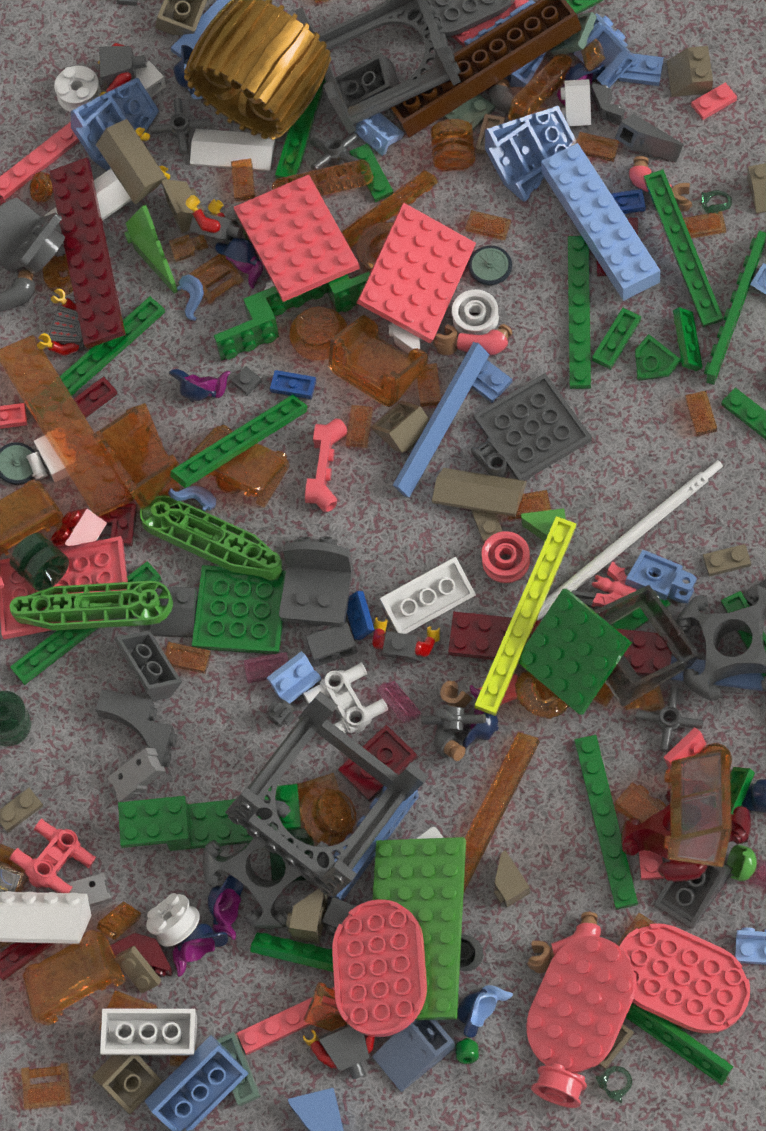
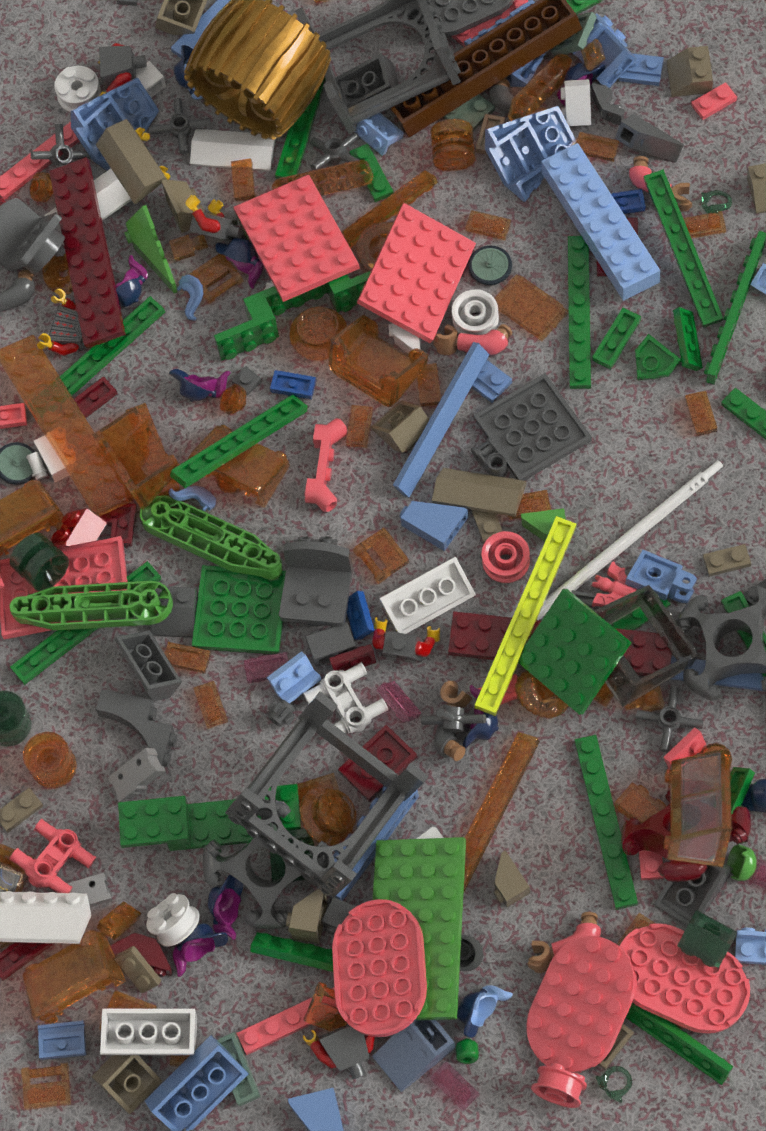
(41, 752): none -> clear orange wheel
(52, 155): none -> dark grey bar
(61, 1040): none -> medium blue plate
(130, 287): none -> dark blue hair
(210, 704): none -> clear orange plate
(233, 399): none -> clear orange plate
(349, 659): none -> dark red plate
(386, 550): none -> clear orange plate
(434, 521): none -> medium blue slope
(454, 1086): none -> clear pink plate
(530, 307): none -> clear orange piece
(707, 939): none -> clear green slope

